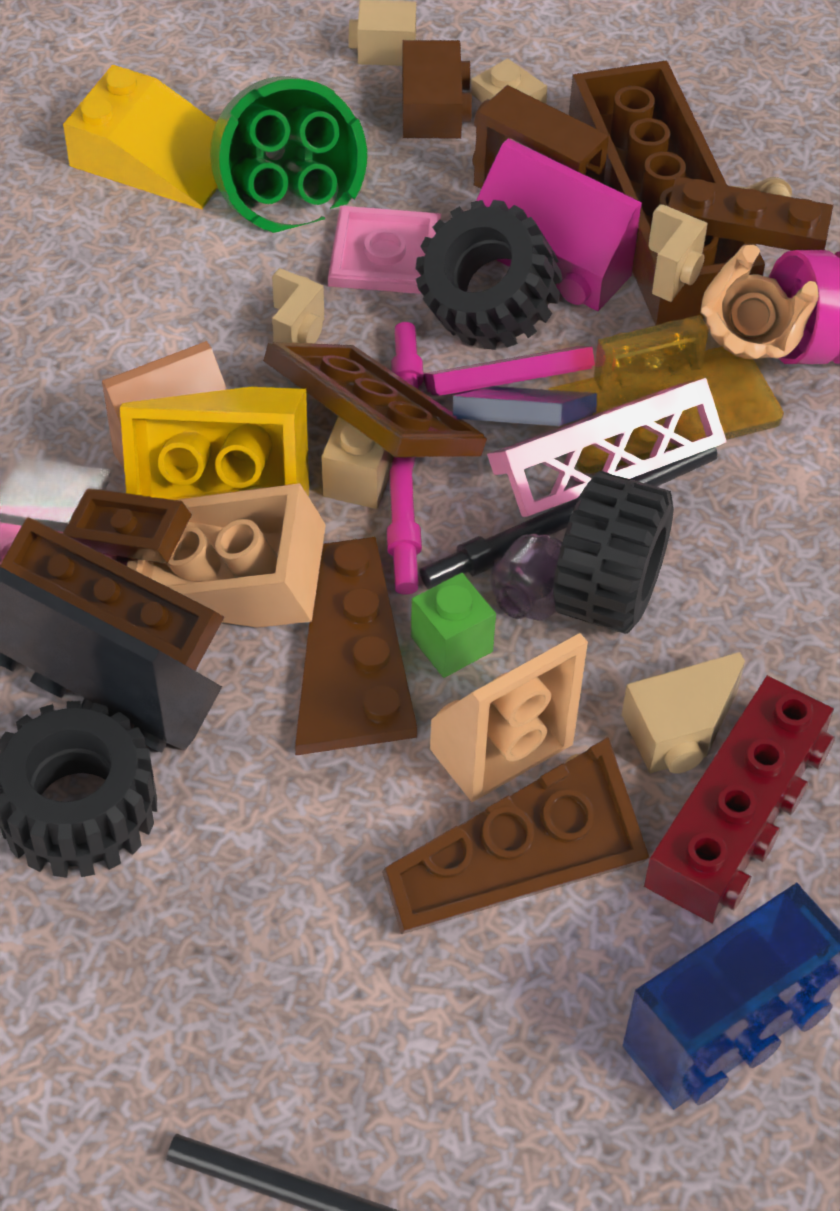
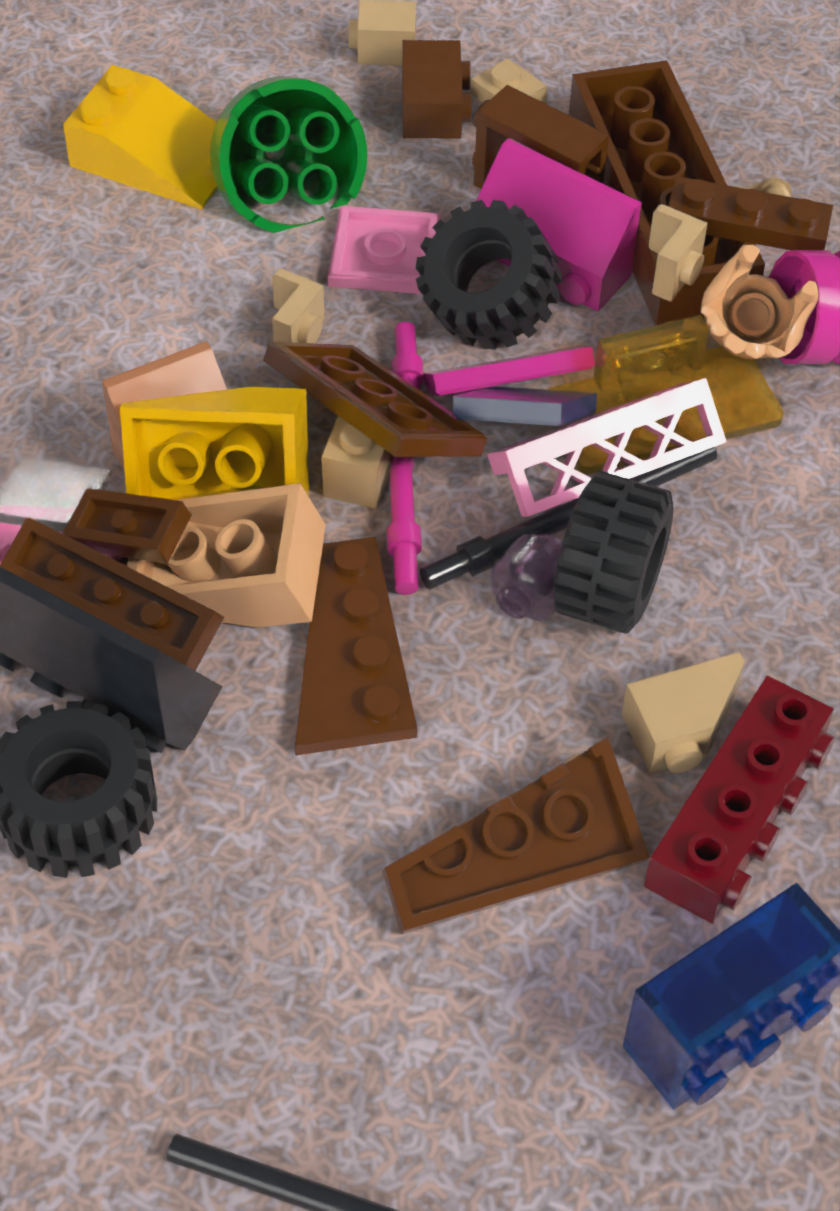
(452, 625): bright green brick -> none
(511, 720): light nougat slope -> none

